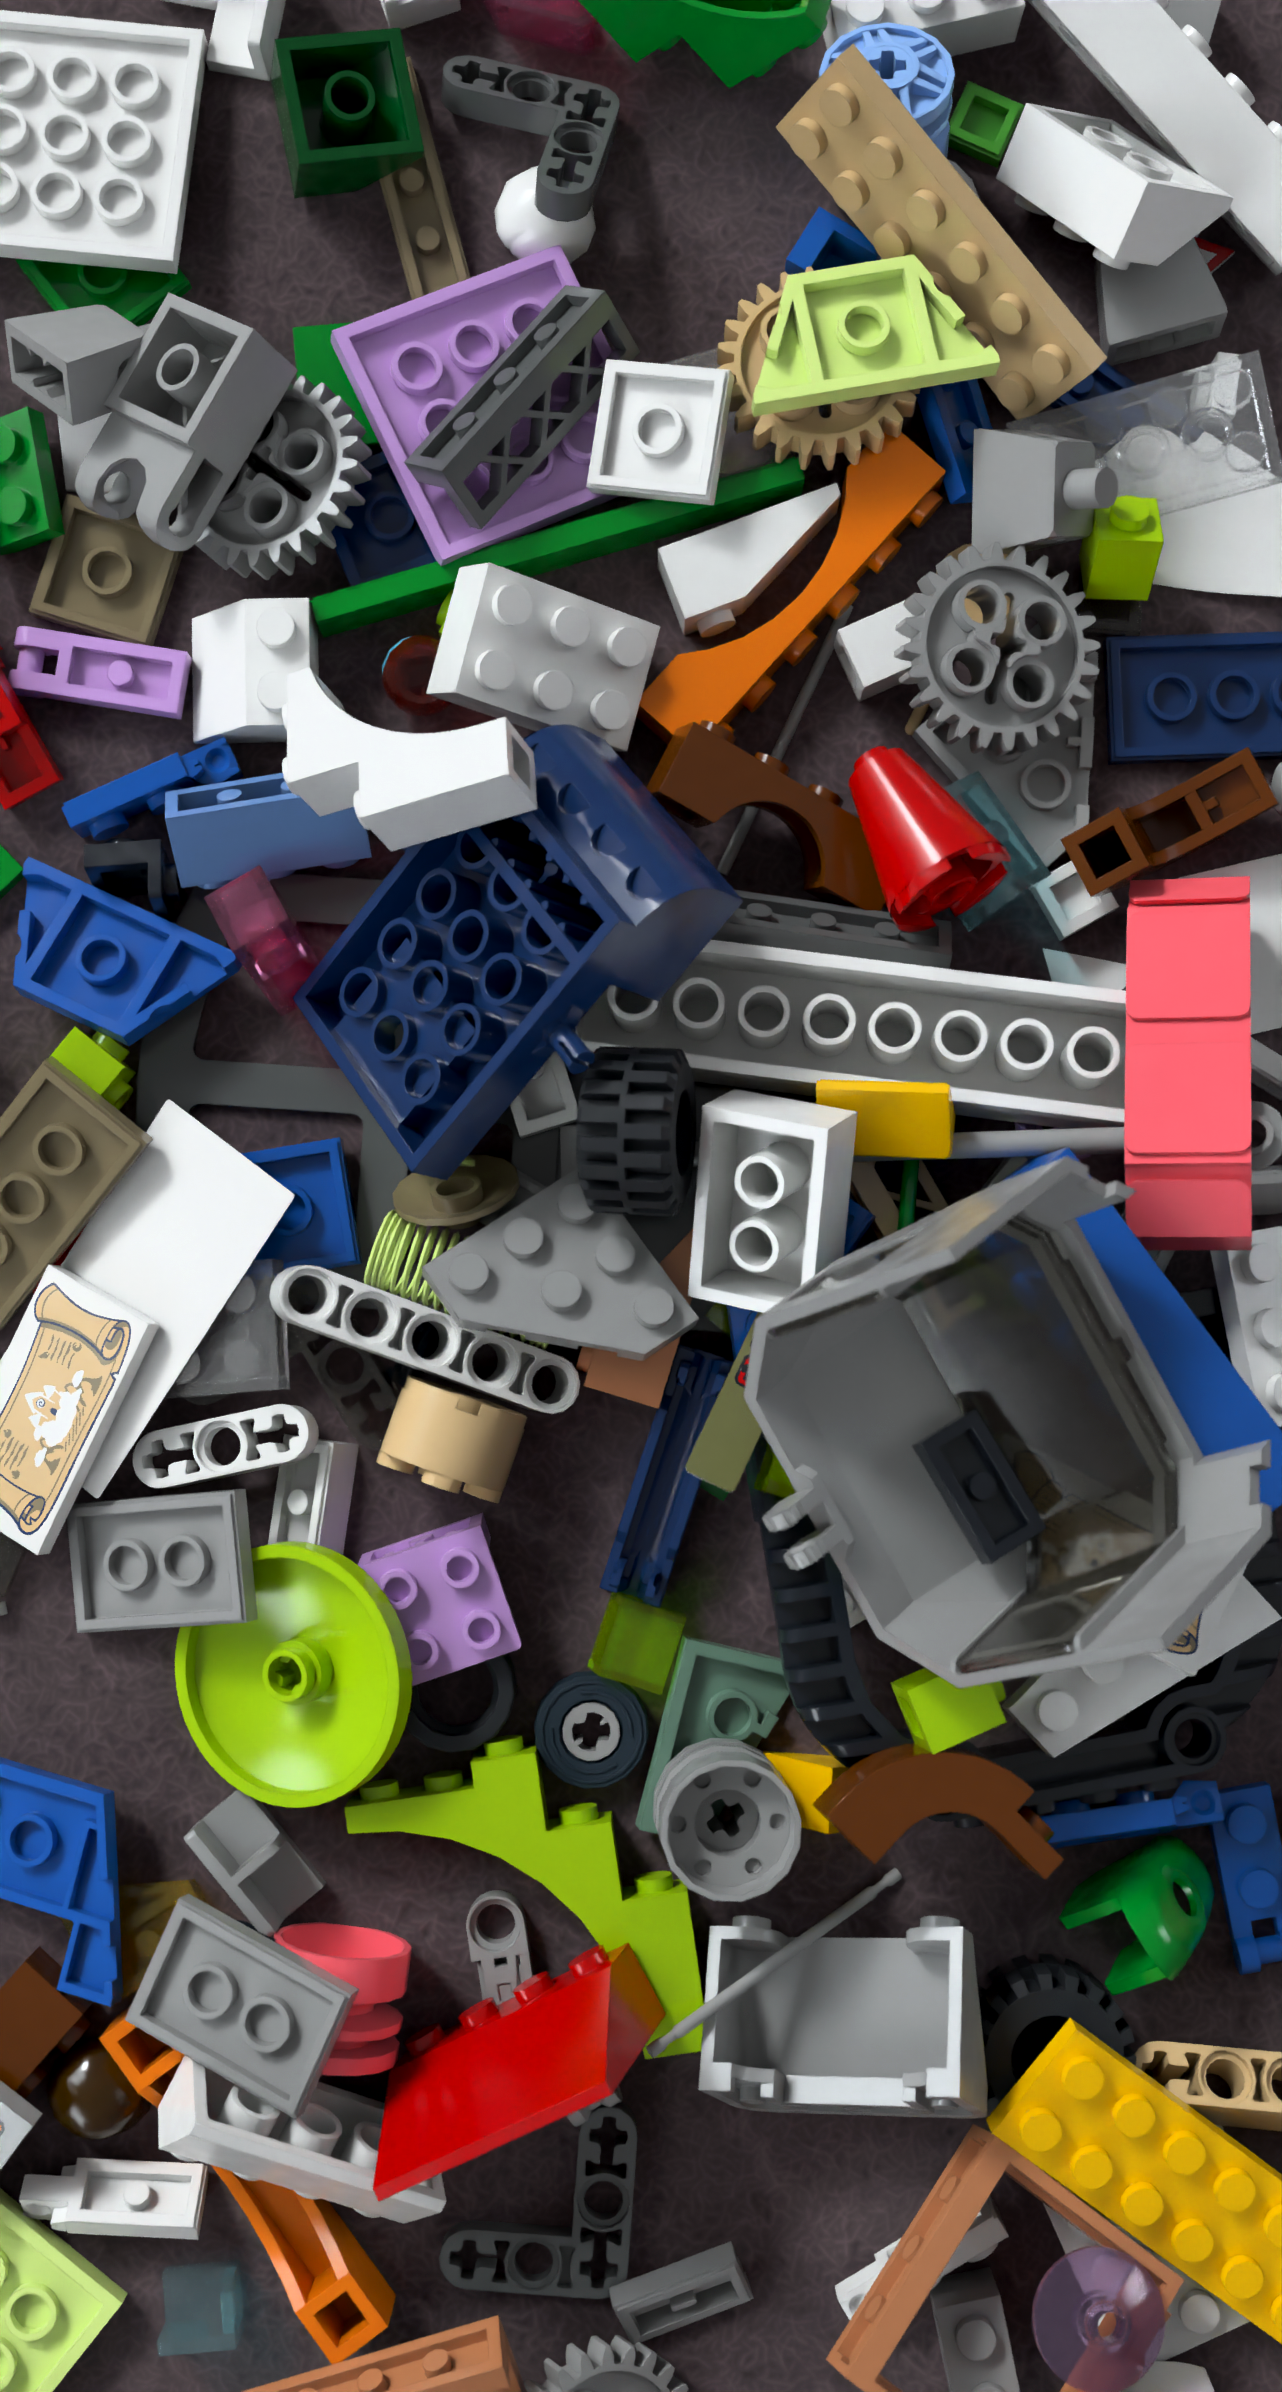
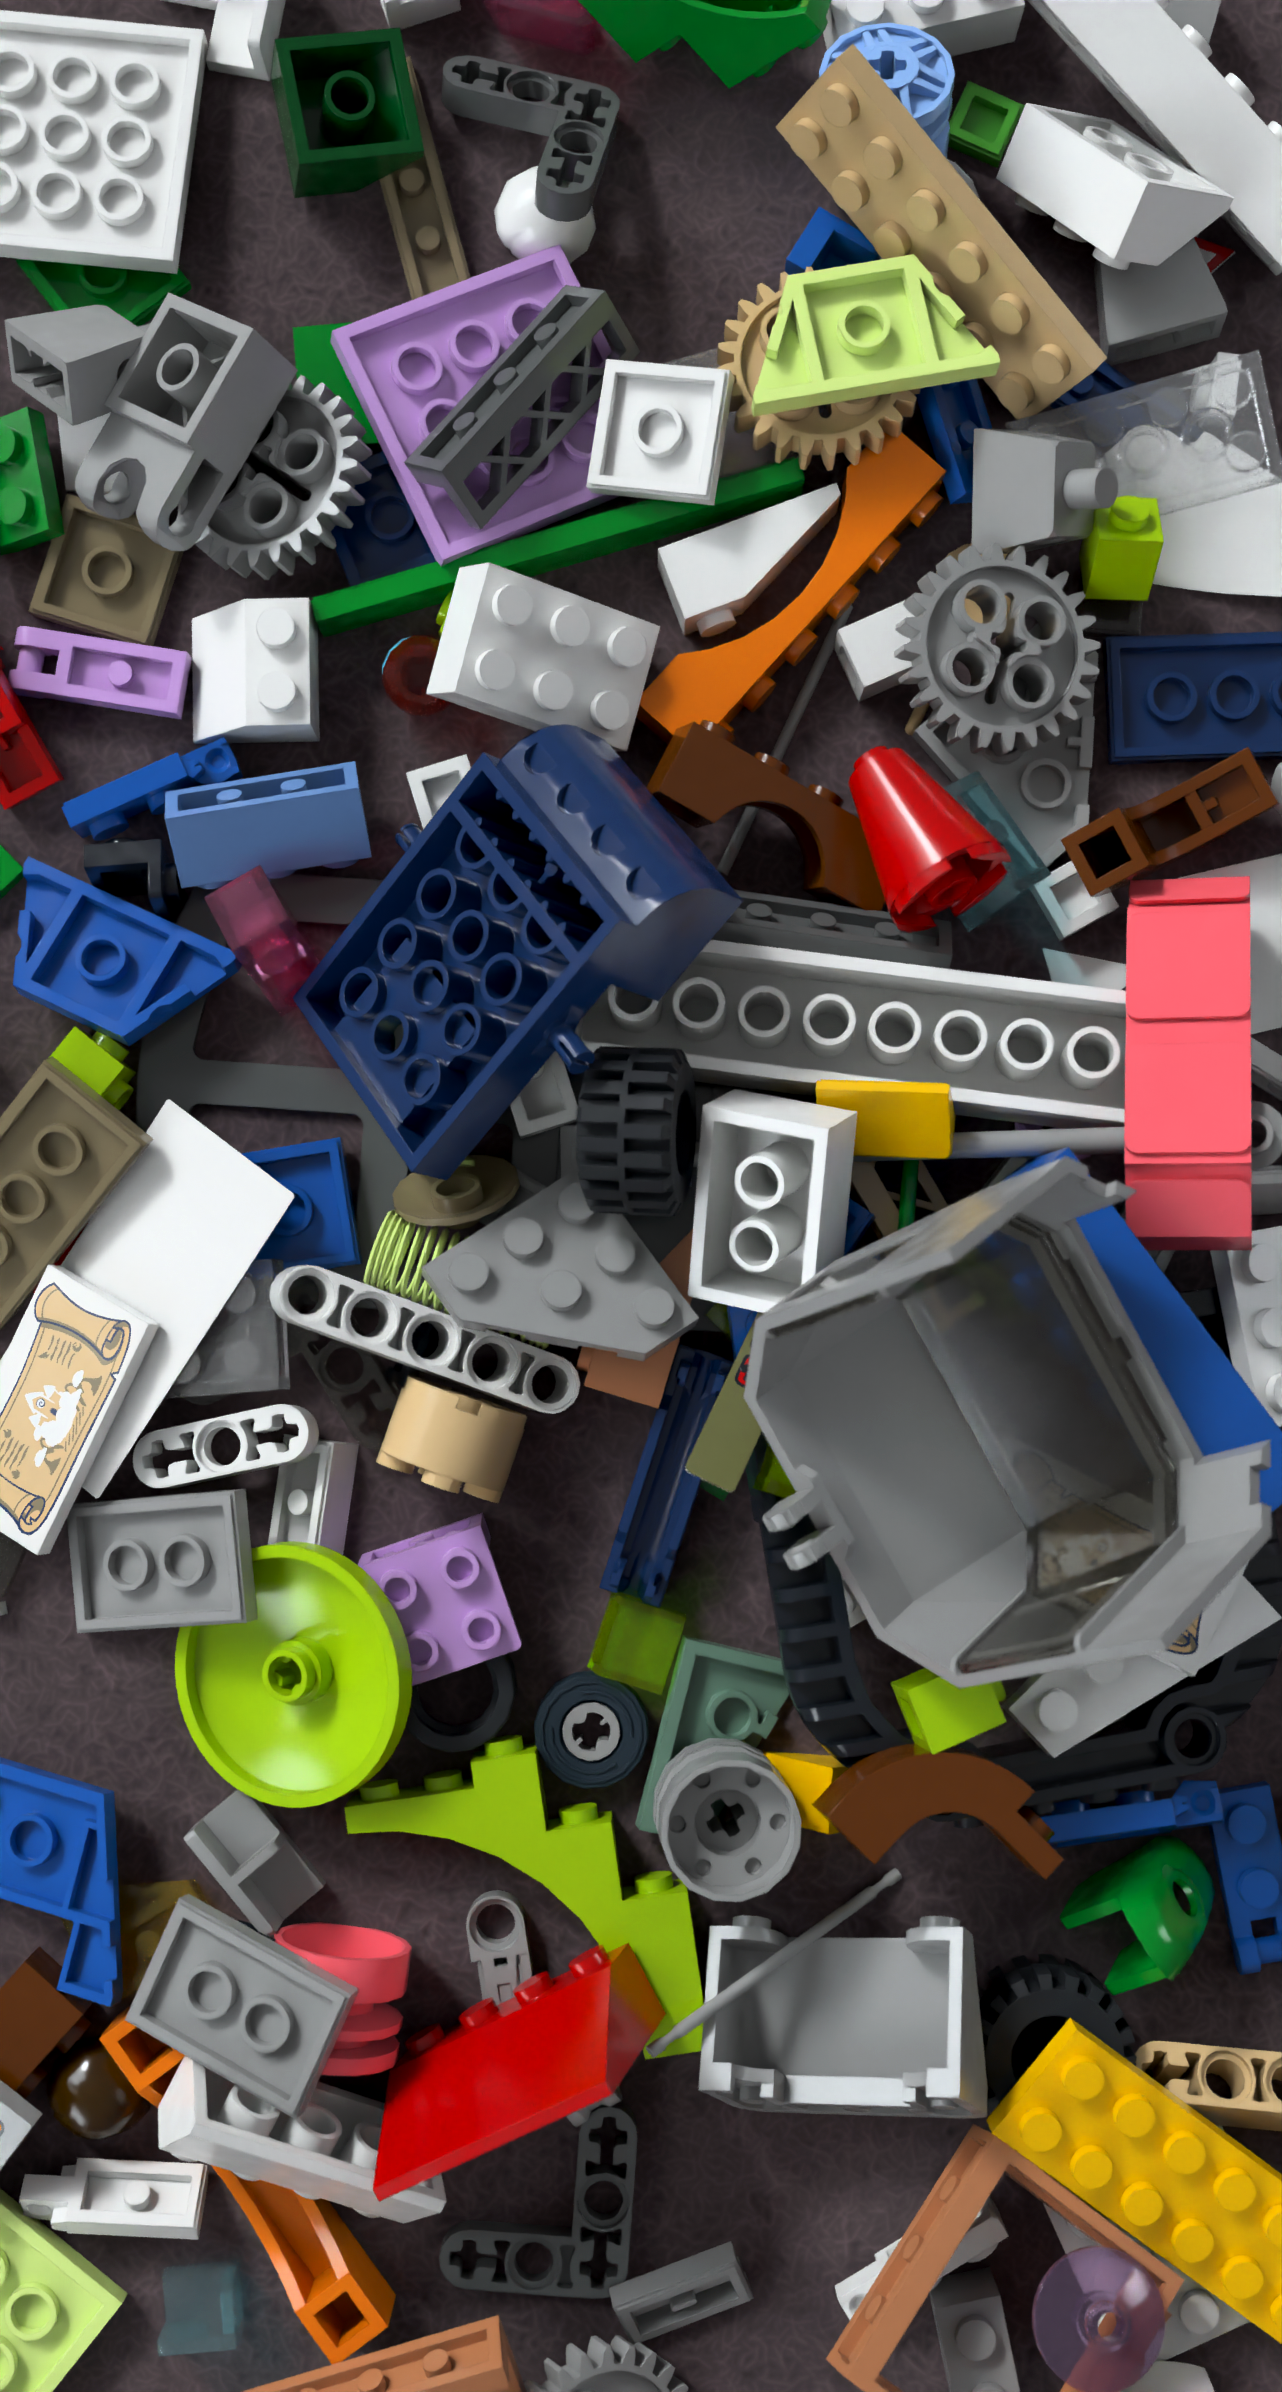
(401, 782): white arch -> none
(979, 1487): black plate -> none

